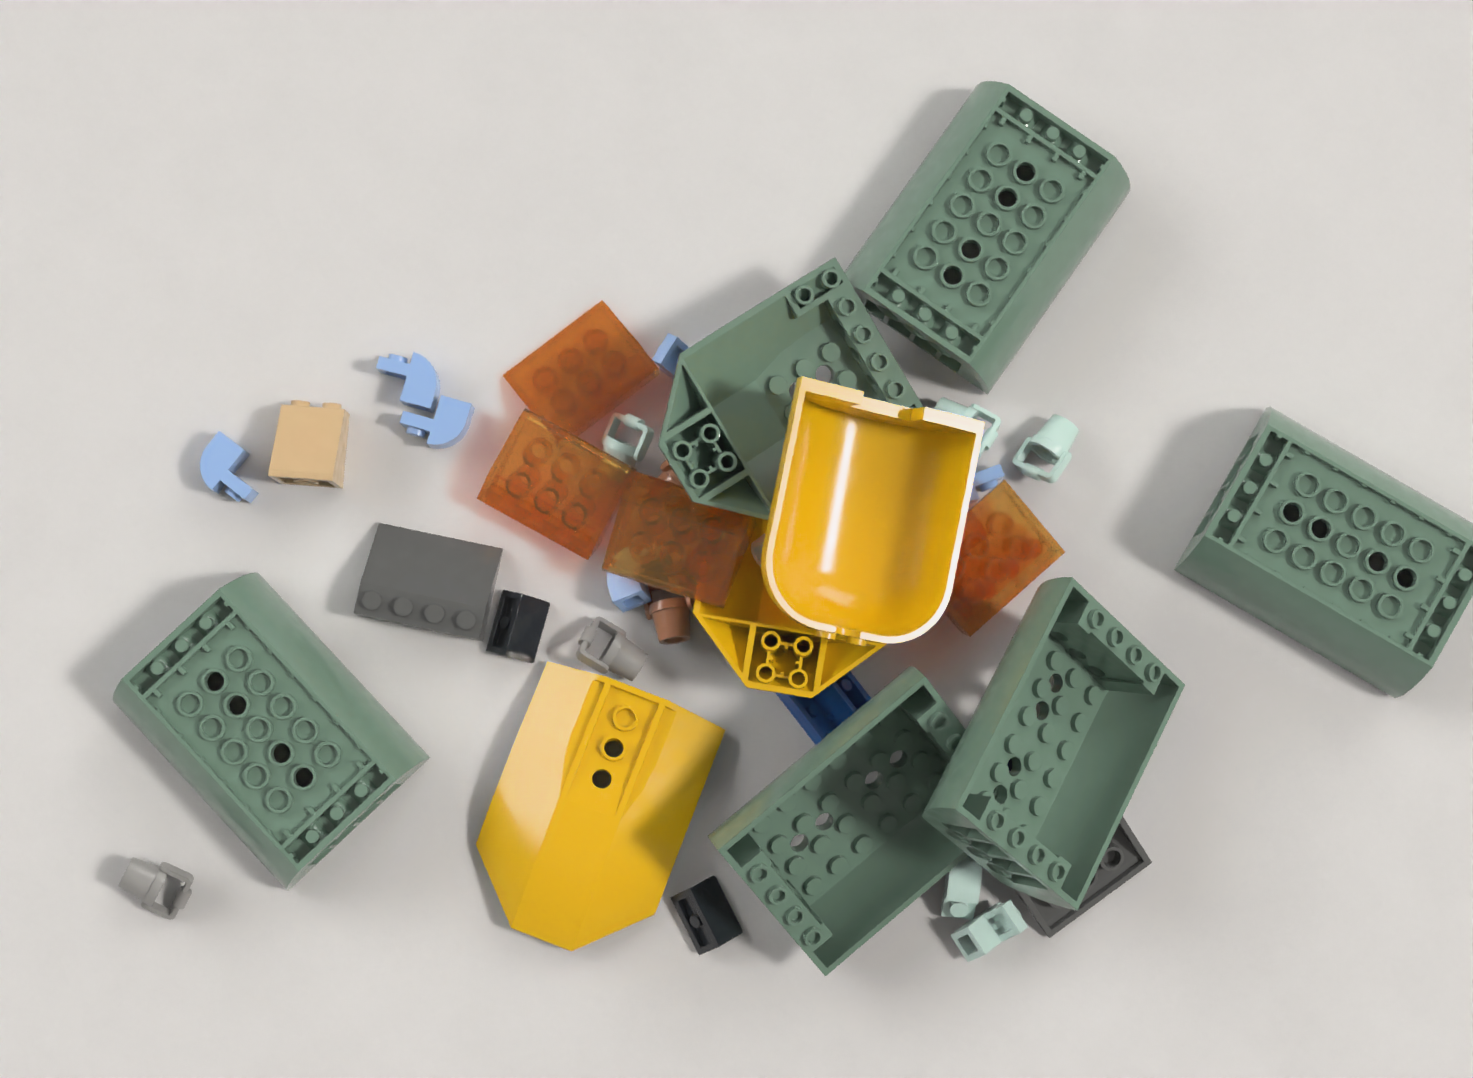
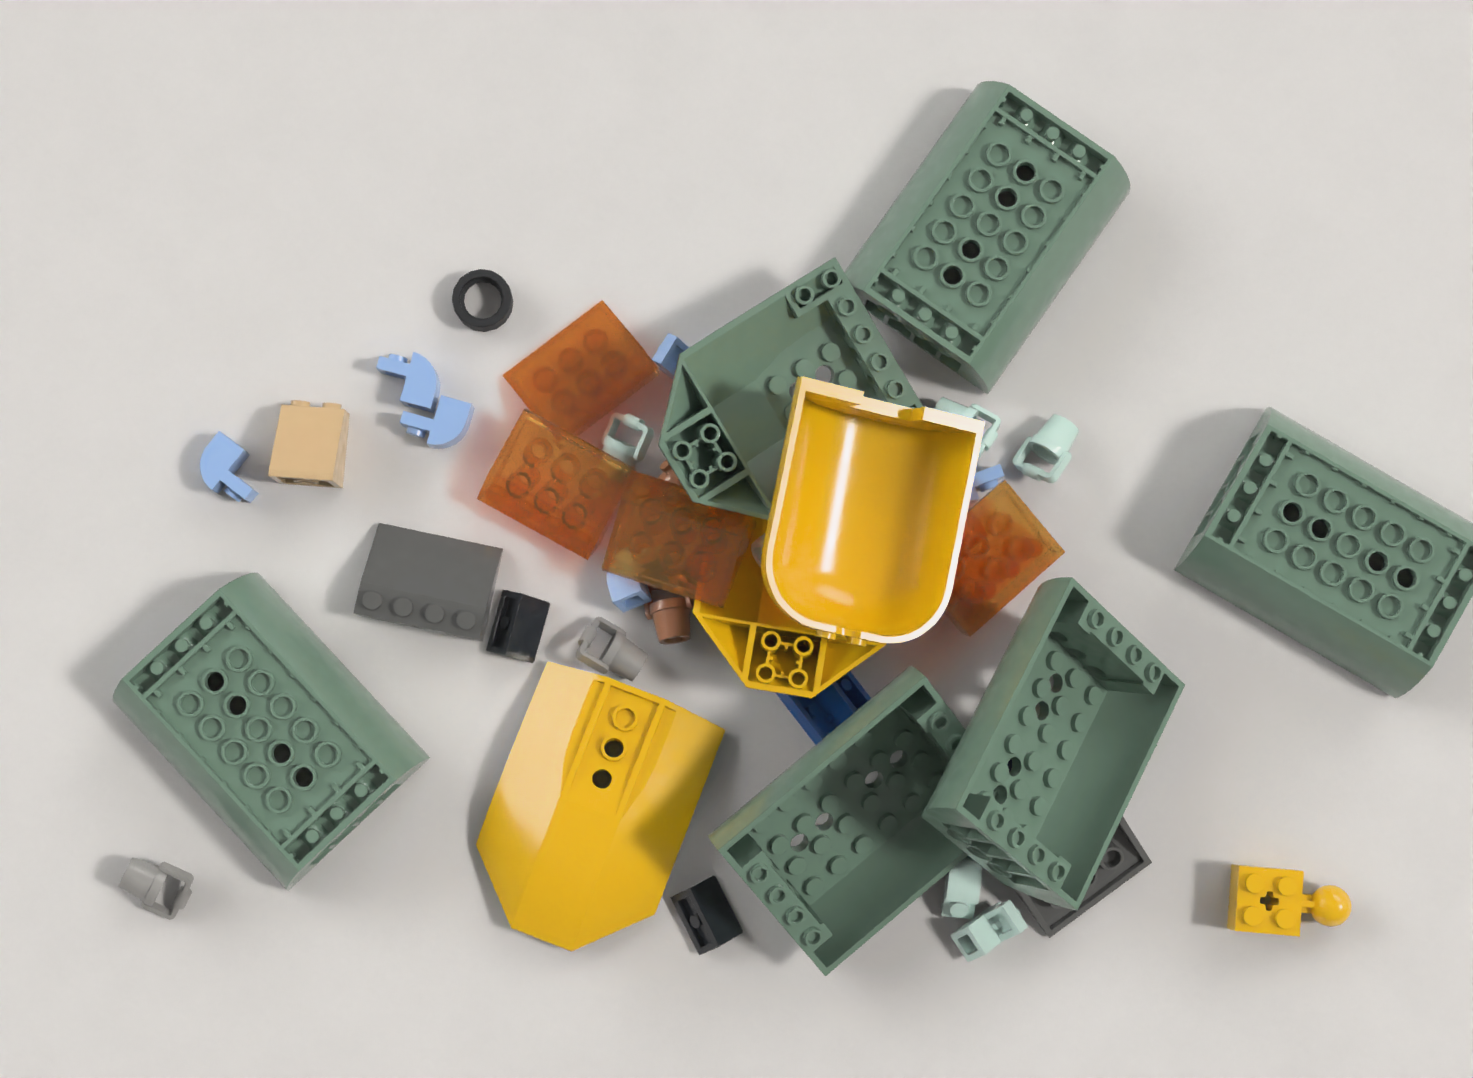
(468, 281): none -> black tyre
(1327, 904): none -> yellow brick

